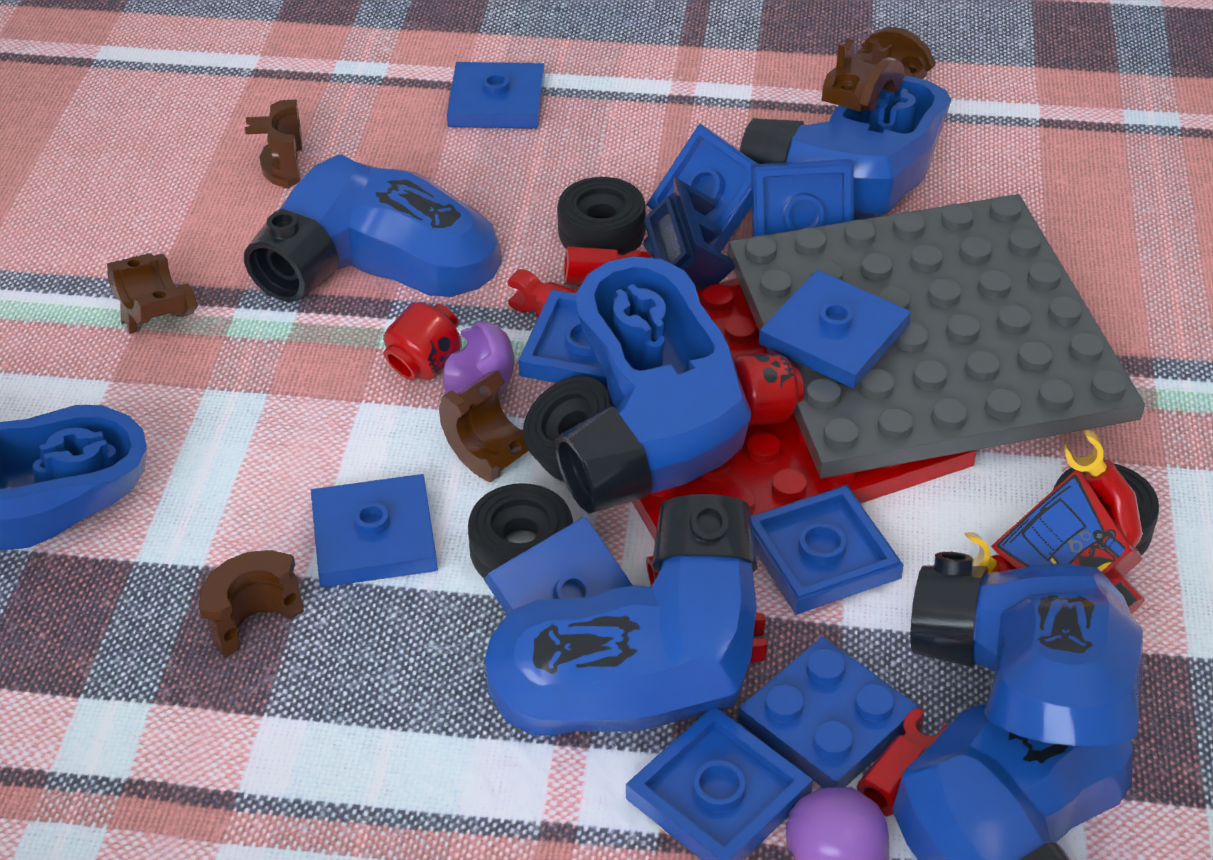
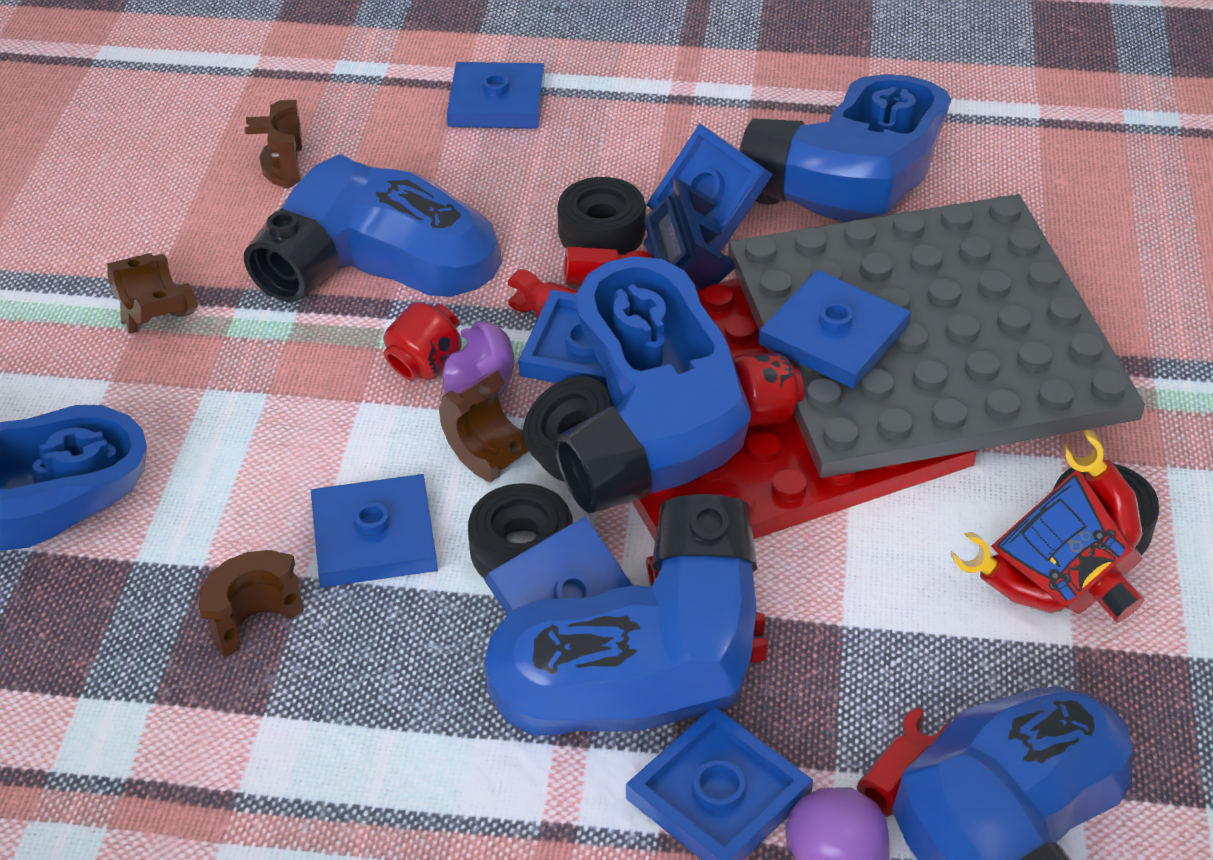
(801, 195): blue plate -> none
(823, 549): blue plate -> none
(826, 714): blue plate -> none
(859, 83): reddish brown piece -> none
(901, 46): reddish brown piece -> none
(1051, 633): blue piece -> none

